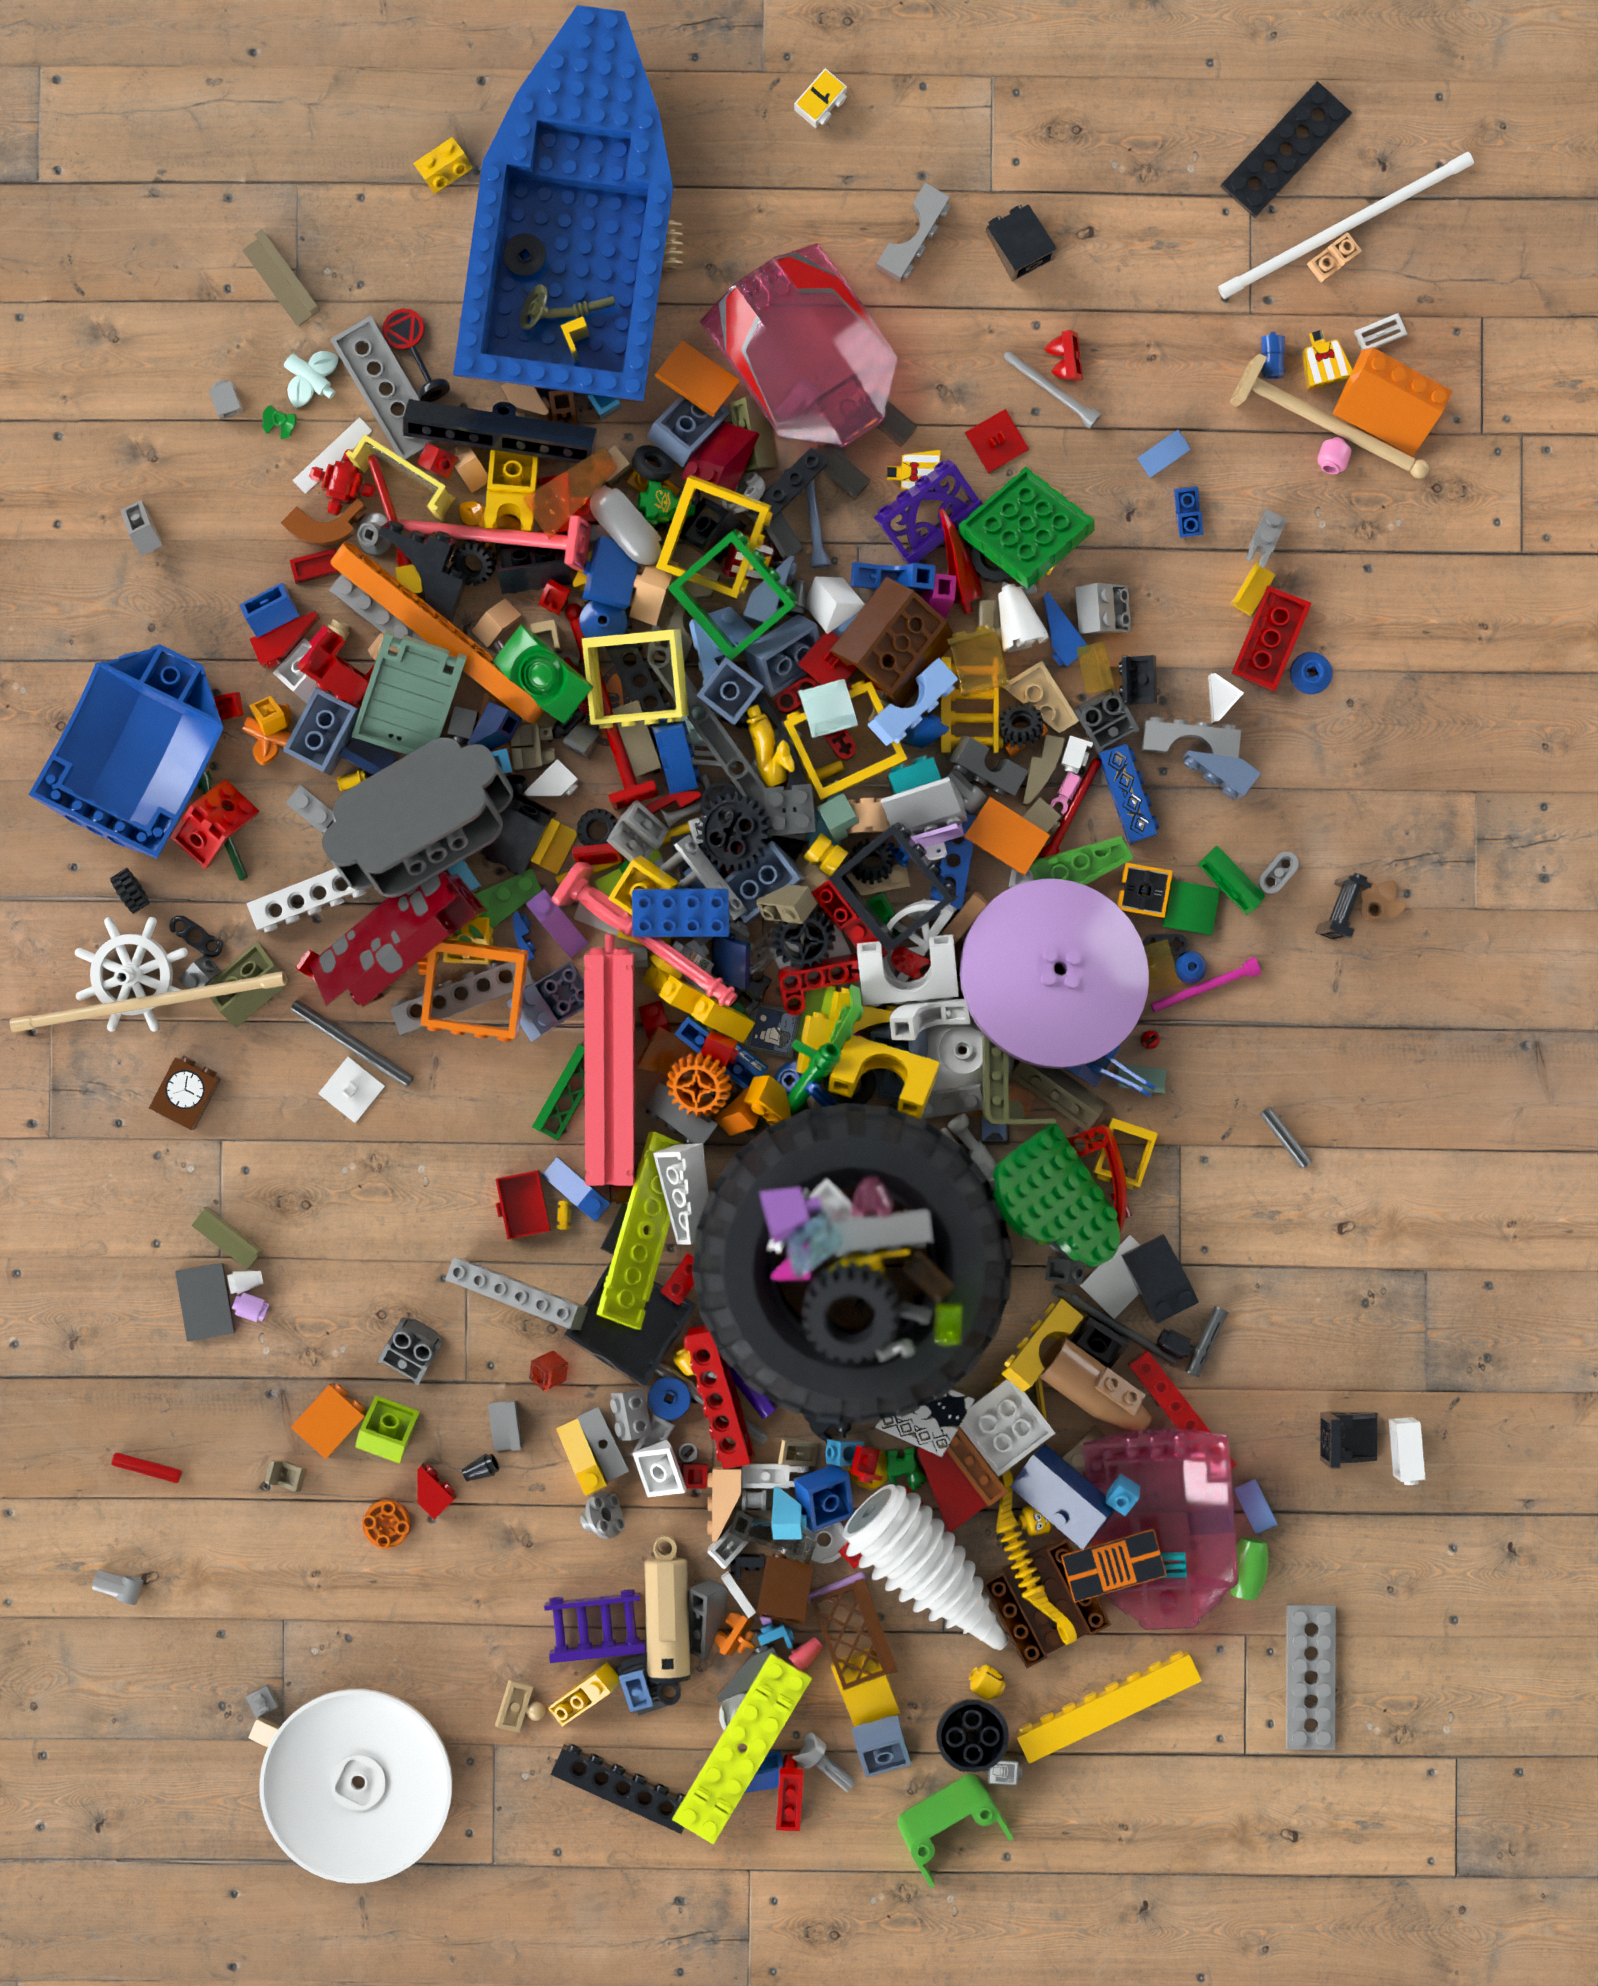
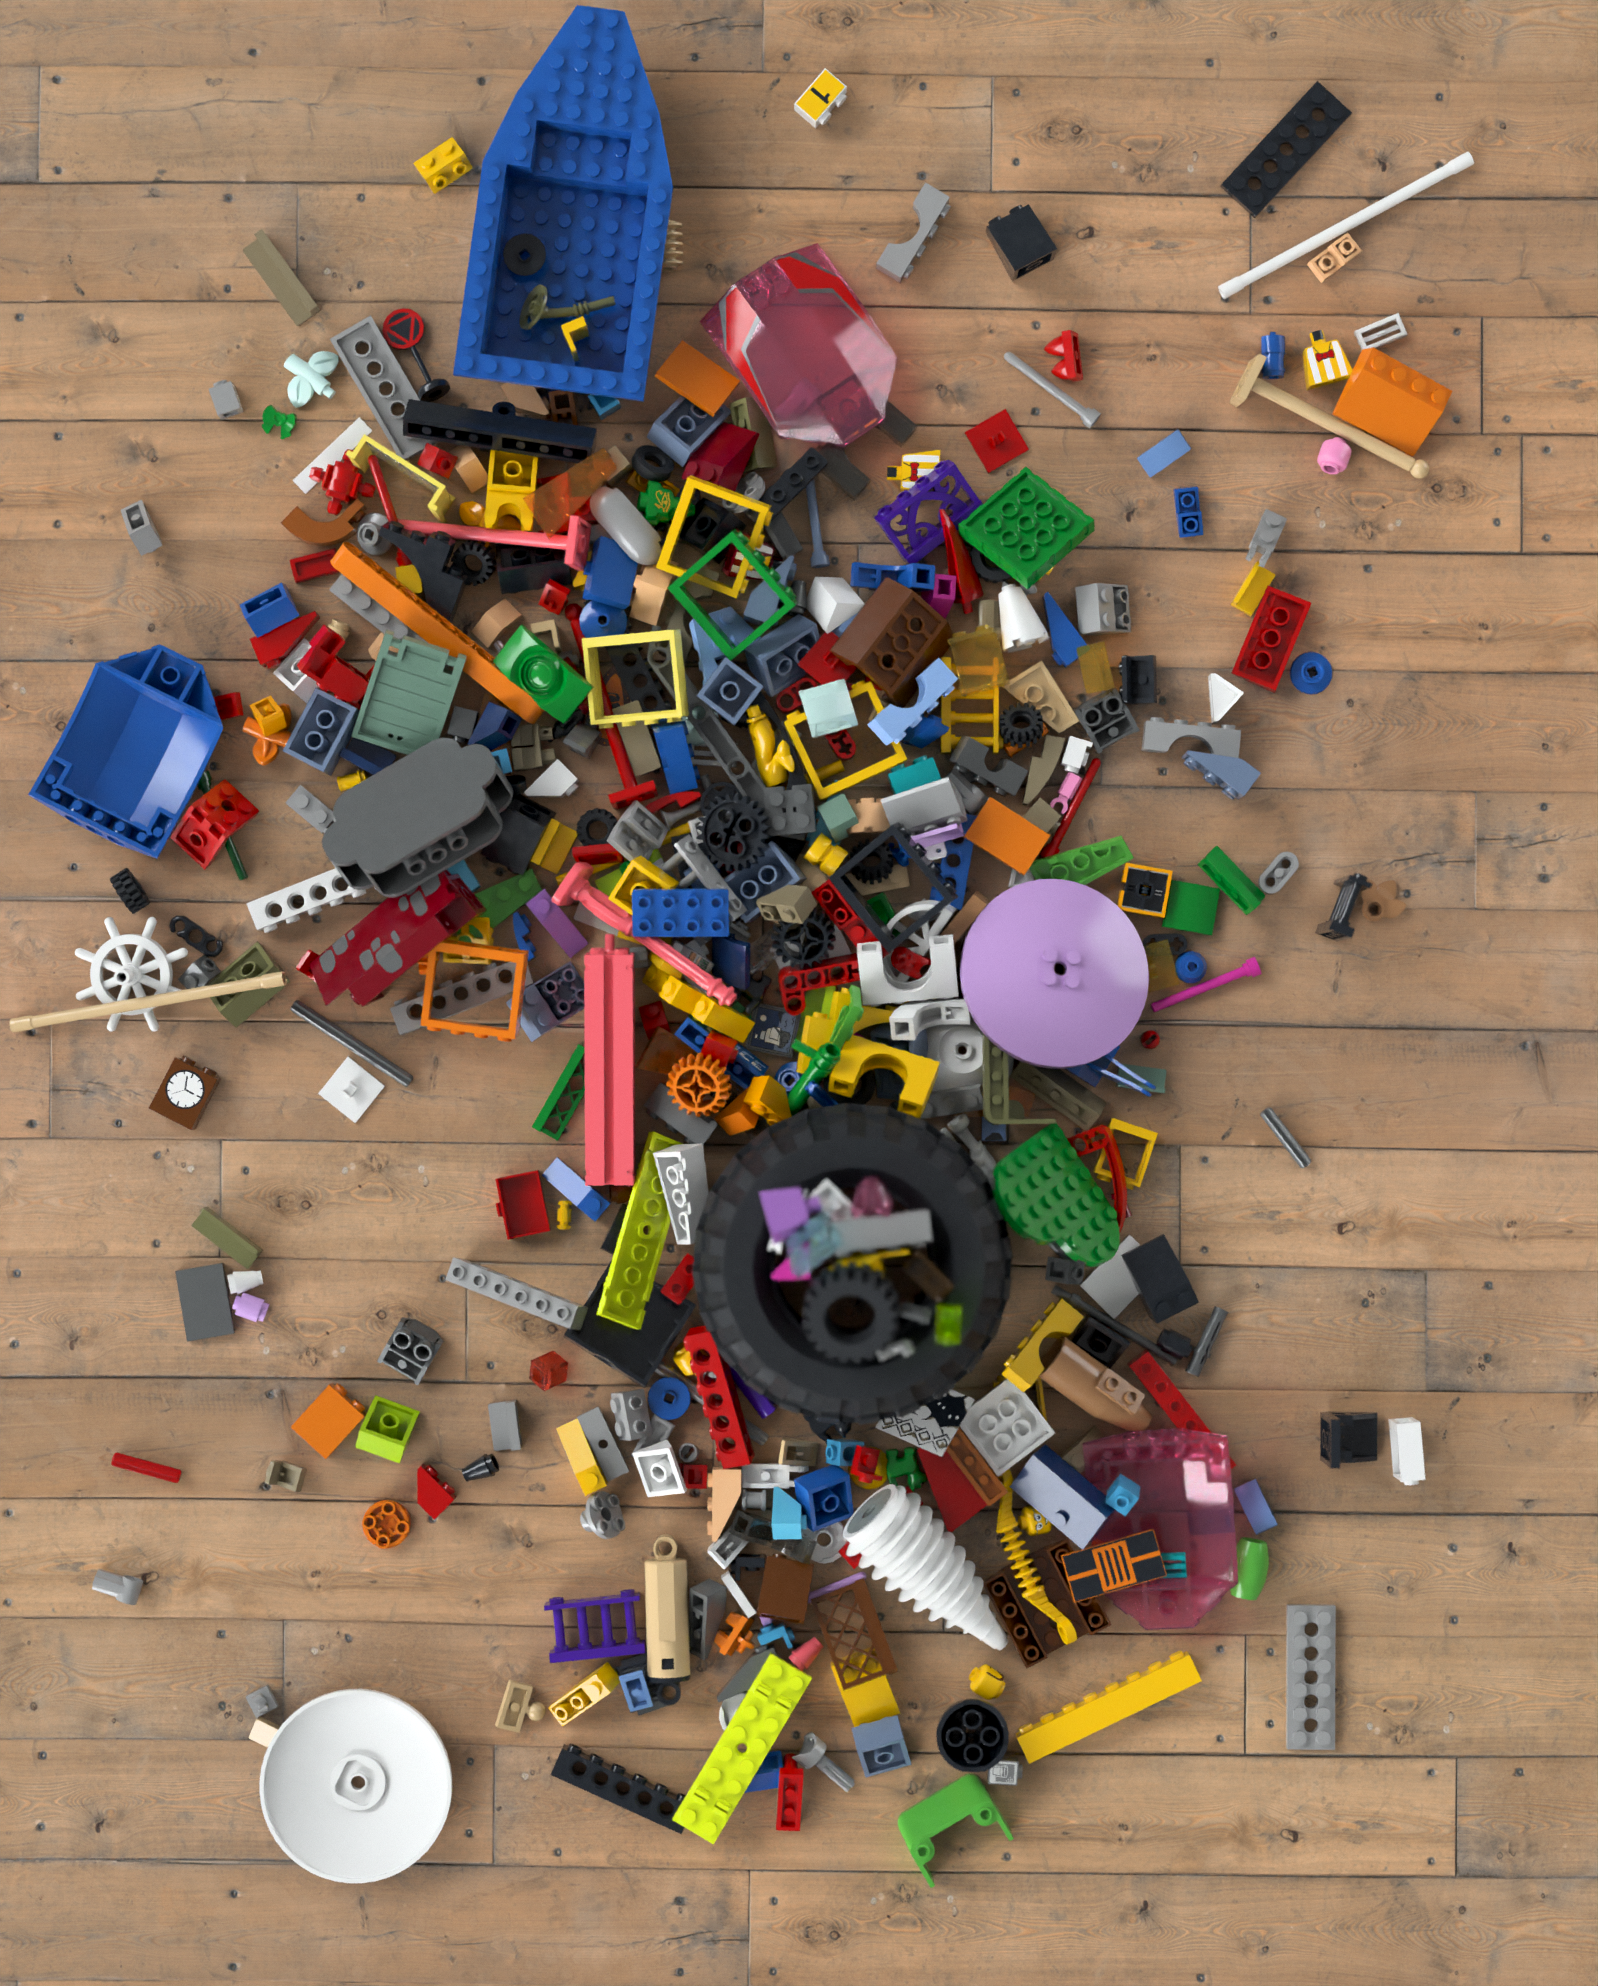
(1127, 793): blue brick -> none

